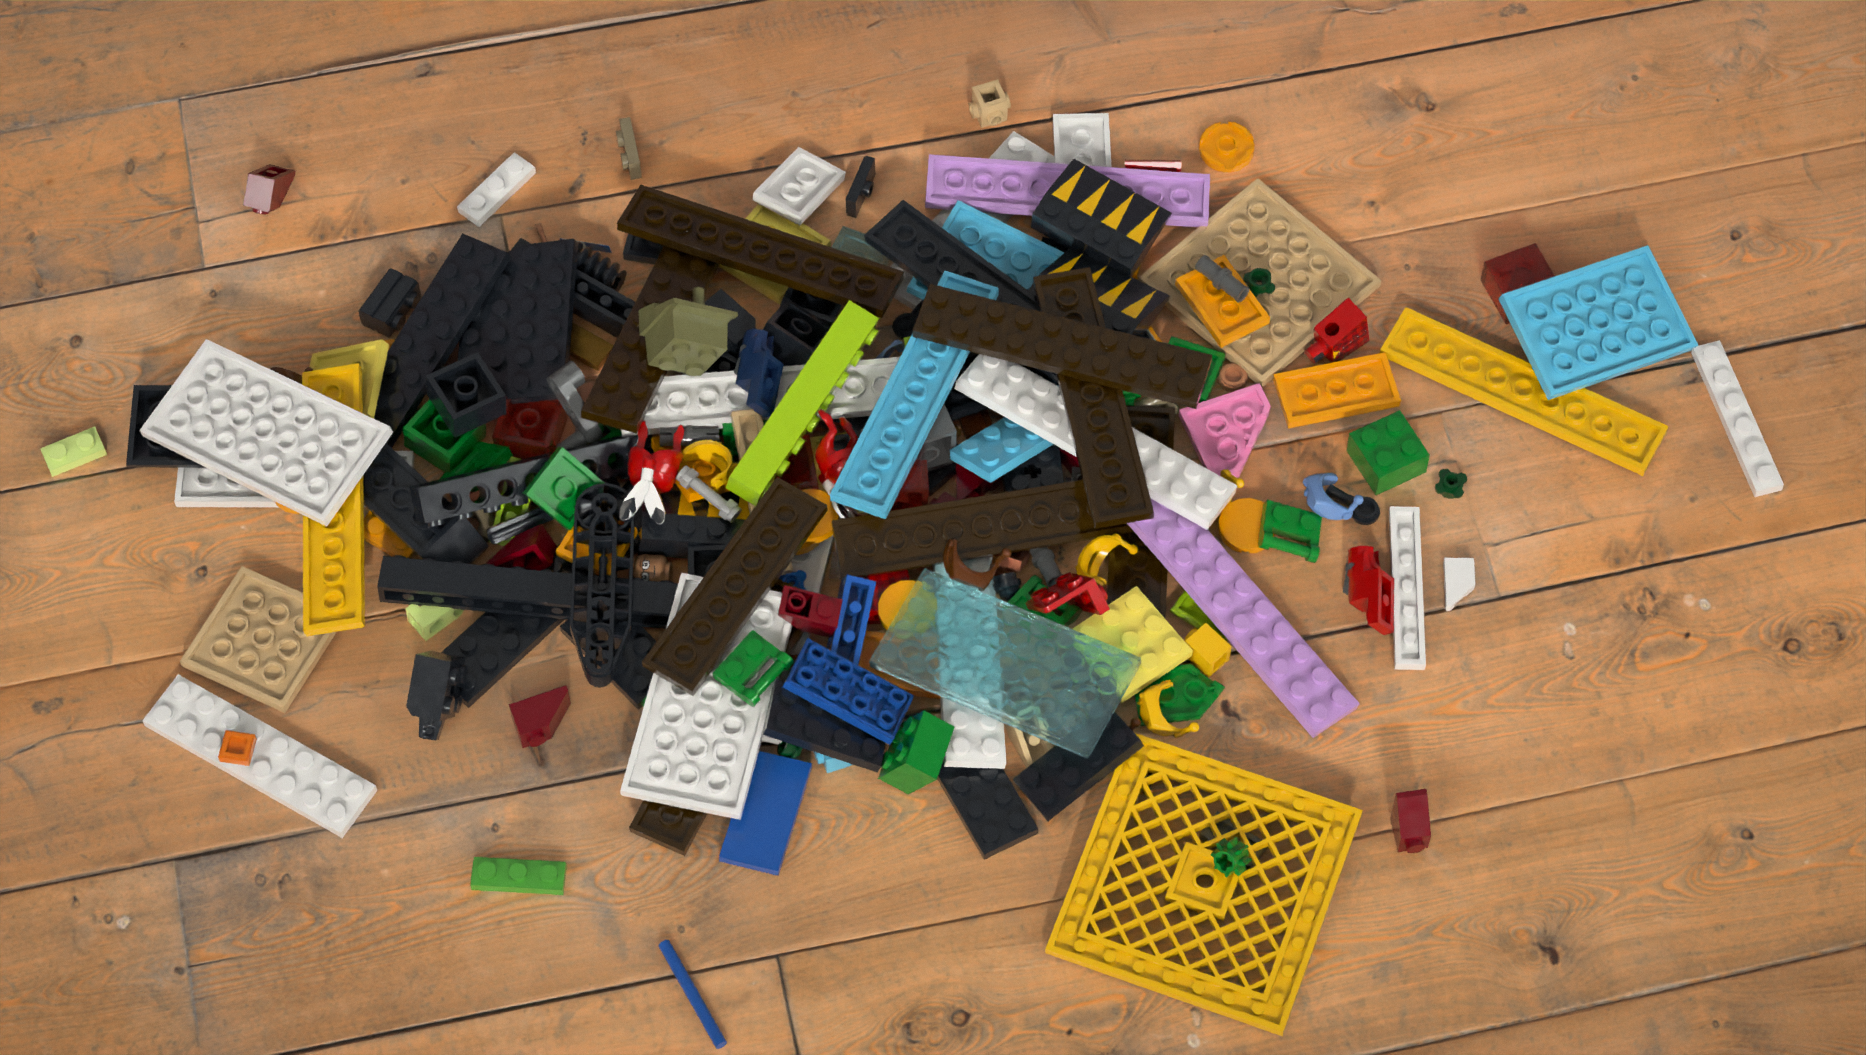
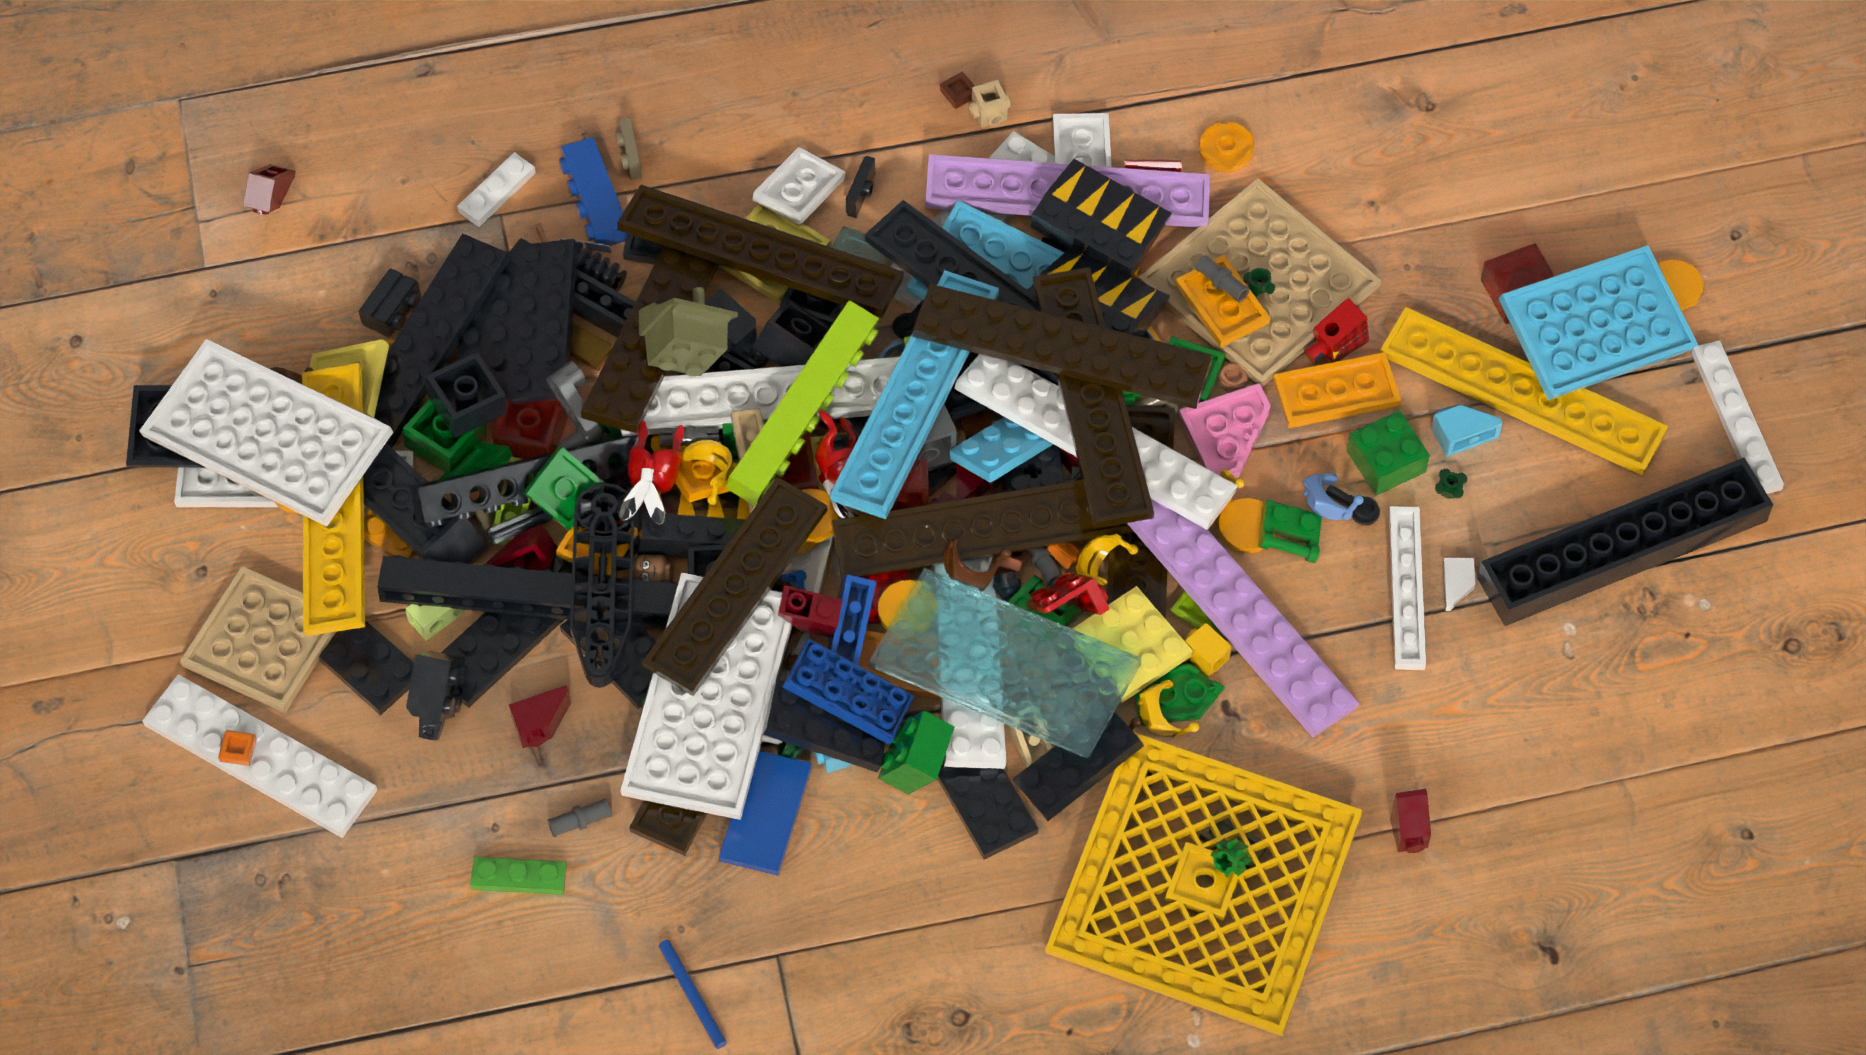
(73, 451): yellowish green plate -> none
(369, 666): none -> black plate
(579, 817): none -> dark grey pin
(594, 191): none -> blue brick
(689, 478): light grey bar -> none
(746, 662): green plate -> none
(759, 371): dark blue plate -> none
(957, 89): none -> copper plate
(1066, 554): none -> orange tile
(1370, 588): red plate -> none
(1464, 428): none -> medium azure slope
(1624, 541): none -> black brick
(1683, 281): none -> light orange tile

